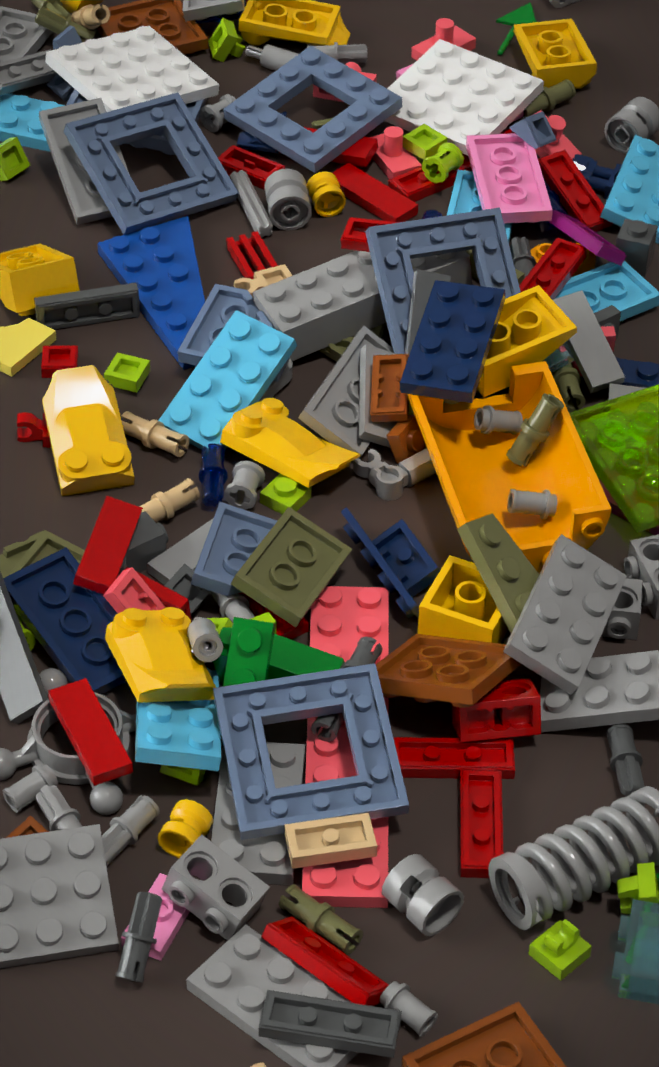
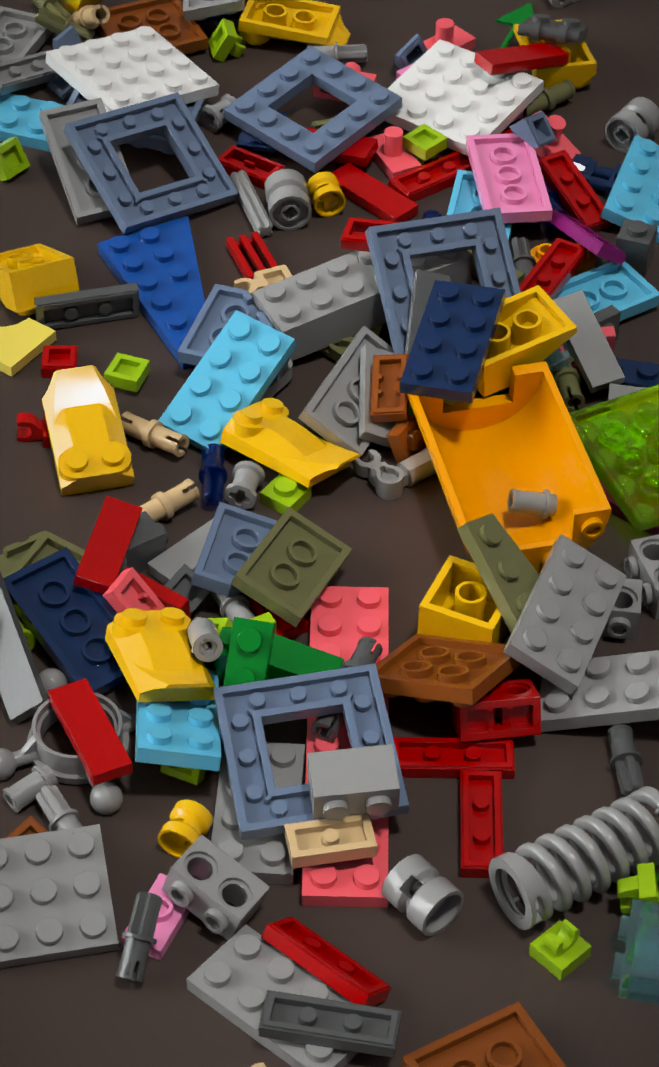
(127, 827): light grey axle -> none
(270, 56): light grey piece -> none
(321, 919): olive pin -> none
(353, 781): none -> light grey brick
(401, 557): dark blue bracket -> none
(410, 52): none -> sand blue slope
(413, 1010): light grey pin -> none
(442, 162): lime bush -> none
(489, 420): light grey pin -> none
(521, 58): none -> red tile
(535, 429): olive pin -> none
(541, 26): none -> dark grey plate

